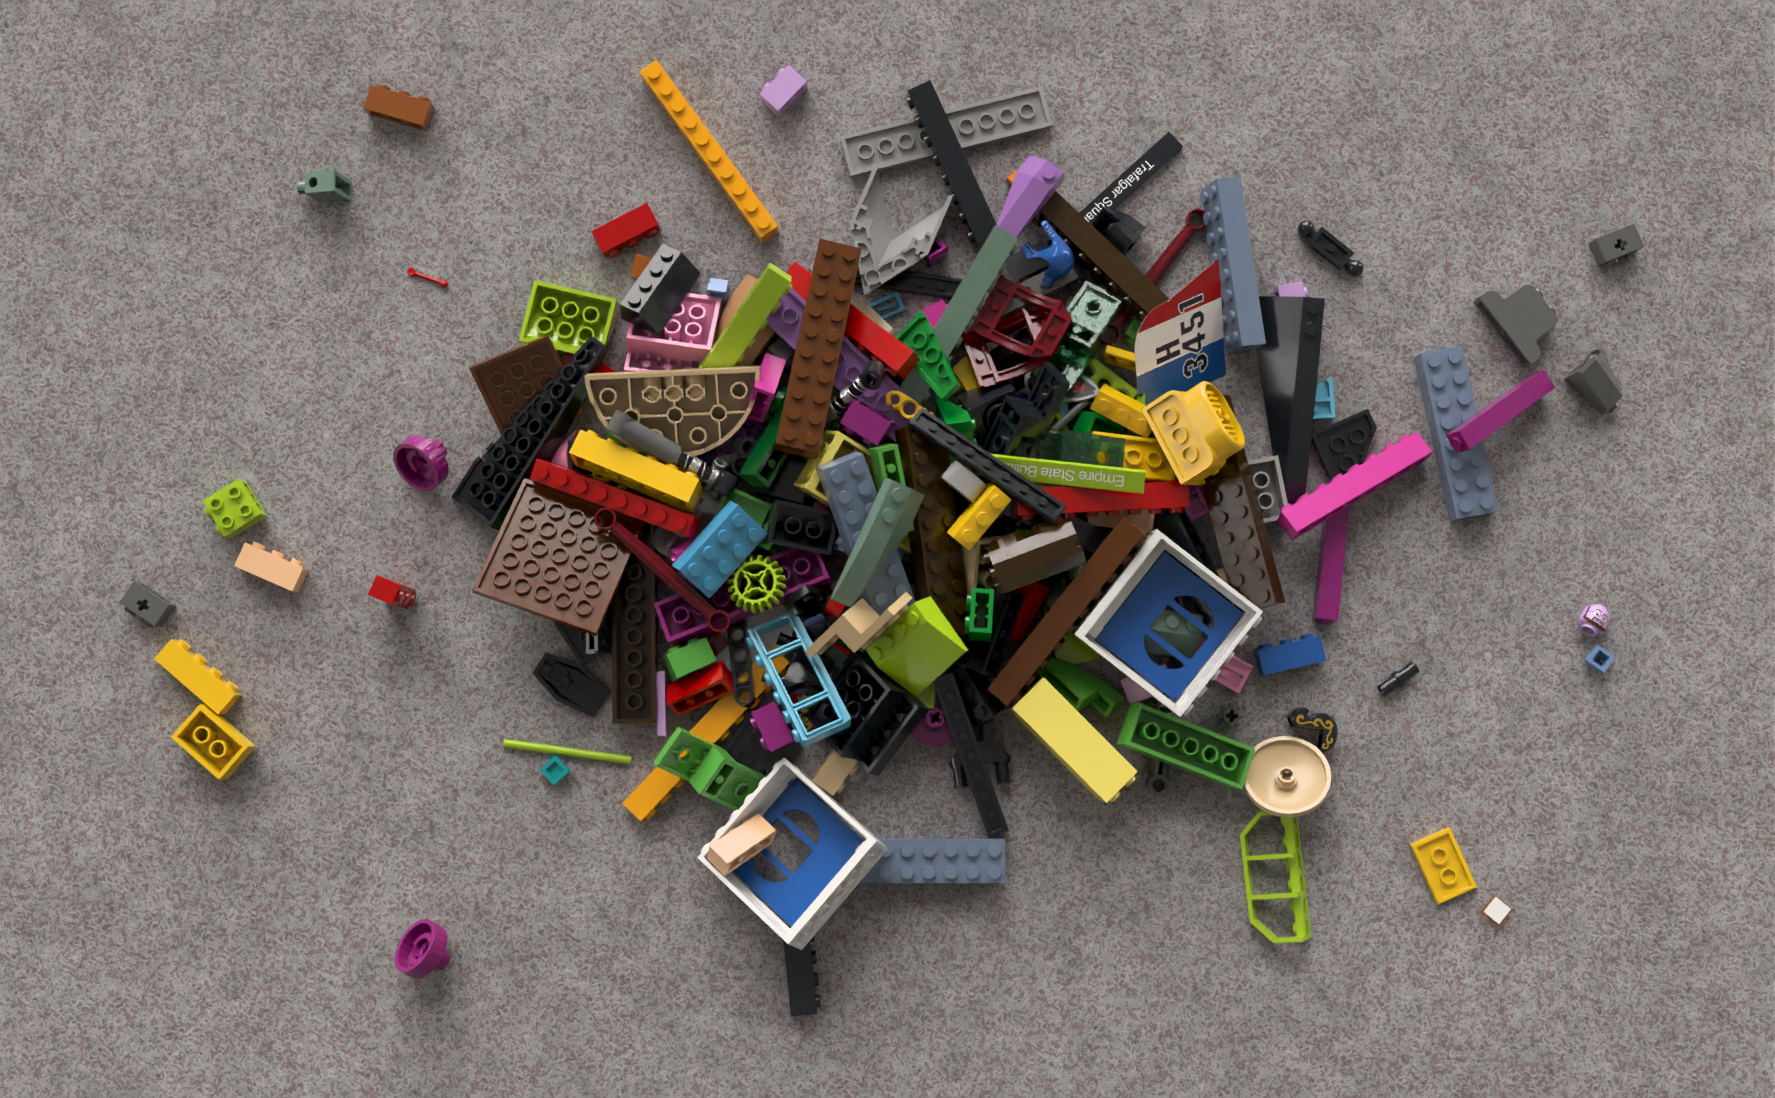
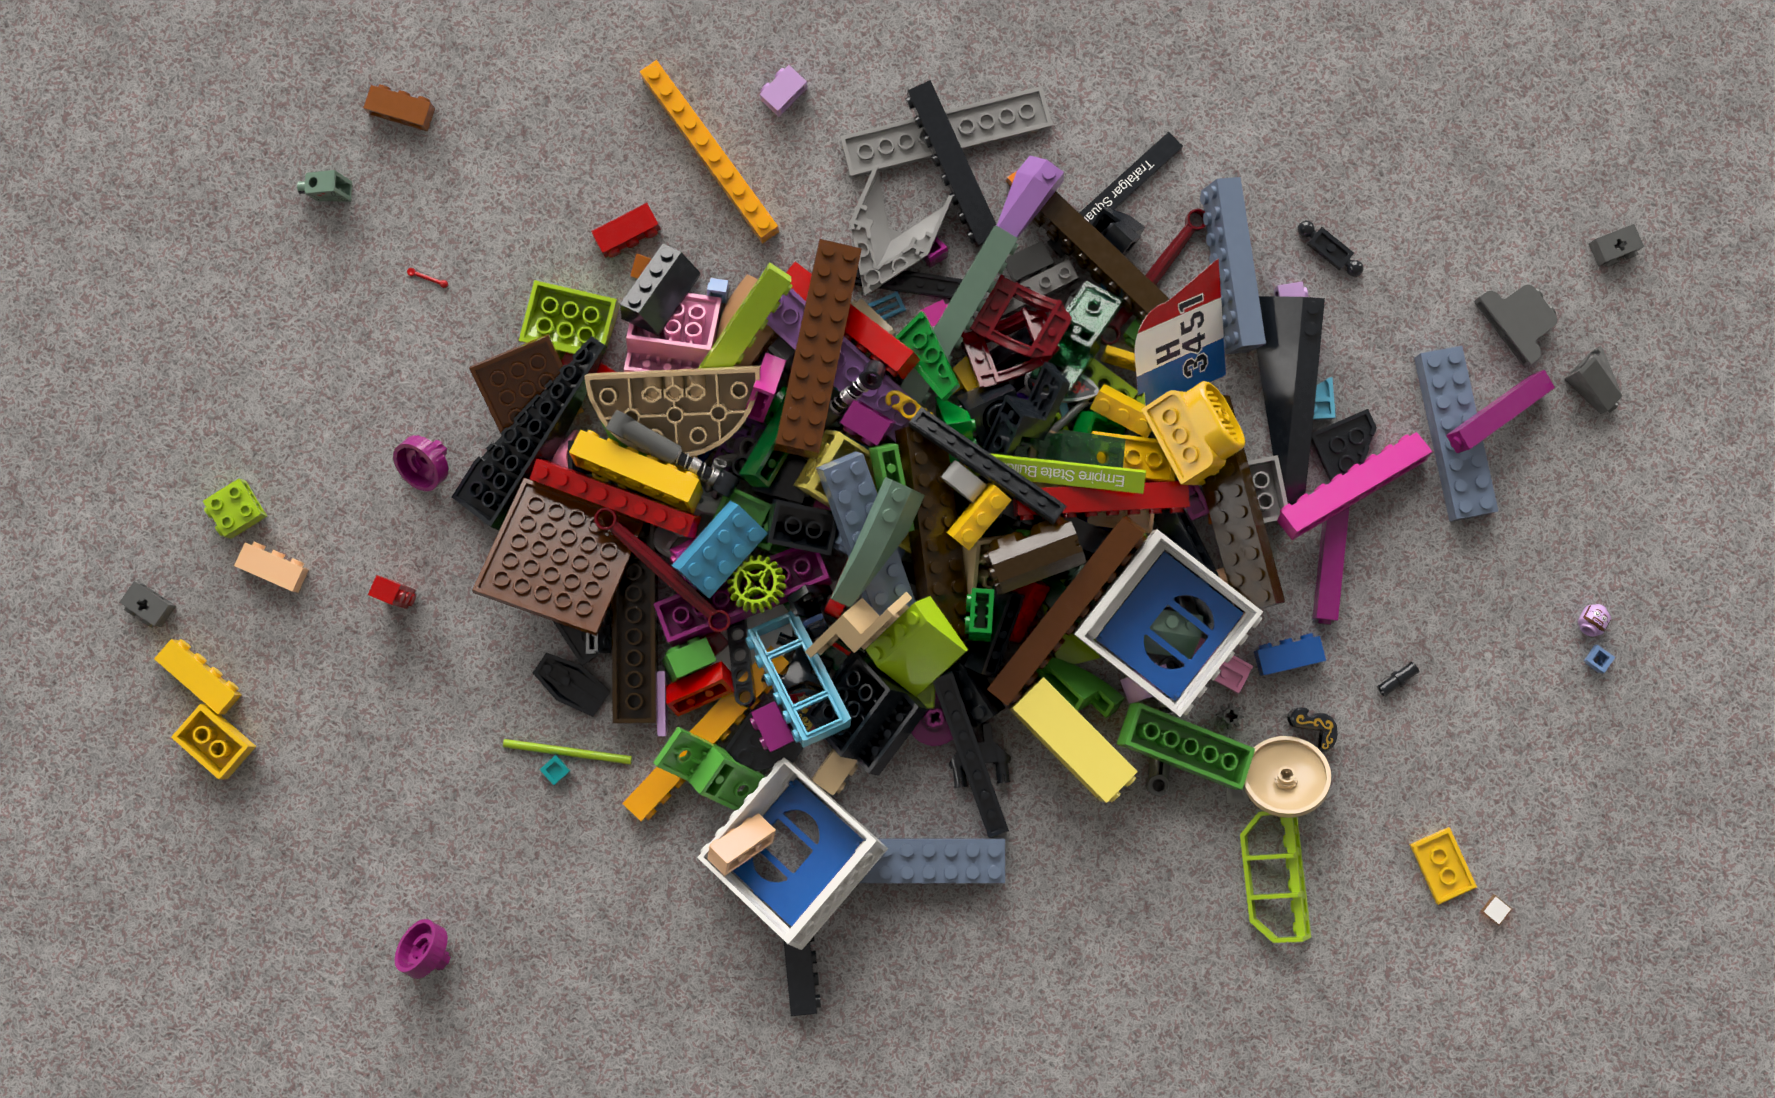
(1057, 255): blue piece -> none

